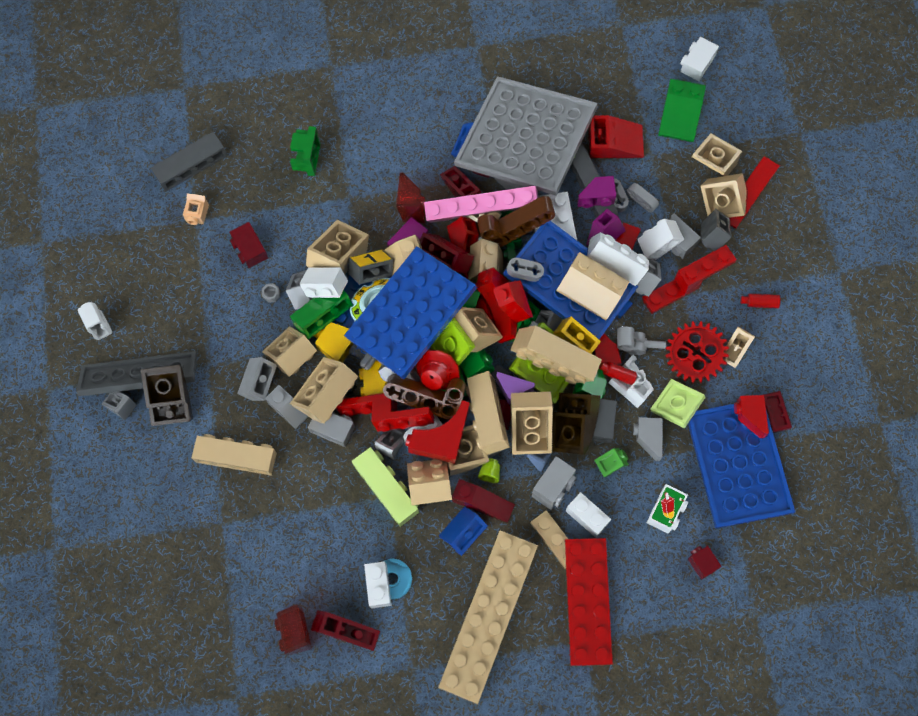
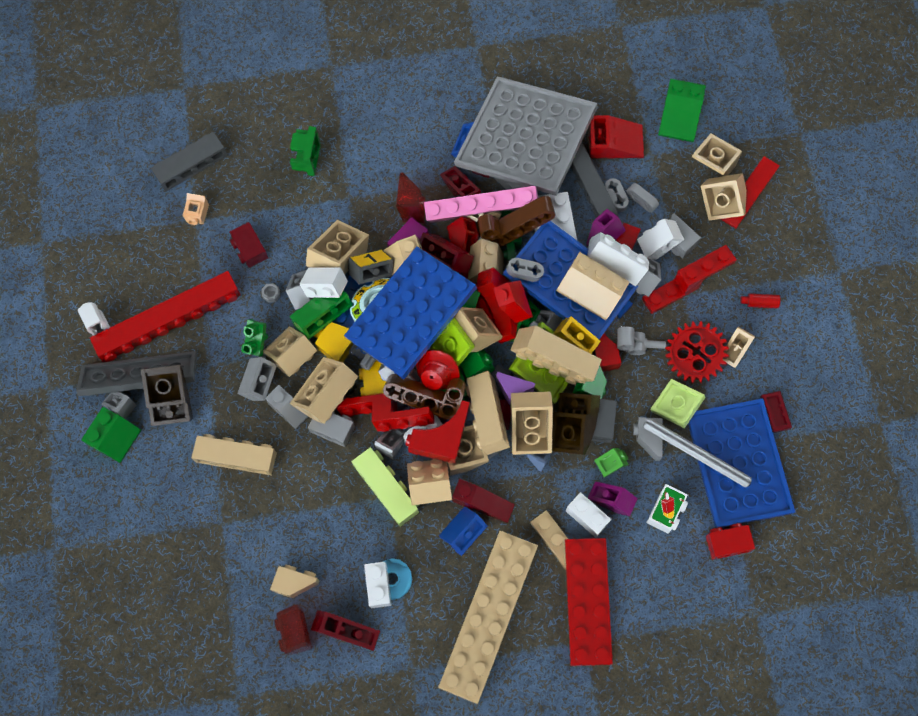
(111, 435): none -> green slope
(164, 317): none -> red brick
(255, 336): none -> green hips
(292, 583): none -> tan slope
(490, 471): lime hat -> none
(553, 483): light grey brick -> none
(598, 192): magenta slope -> none
(613, 498): none -> magenta slope
(618, 372): red cylinder -> none
(639, 390): white slope -> none
(697, 452): none -> light grey axle
(699, 58): white brick -> none
(704, 561): dark red brick -> none
(715, 230): dark grey brick -> none
(730, 541): none -> red brick
(752, 414): red slope -> none

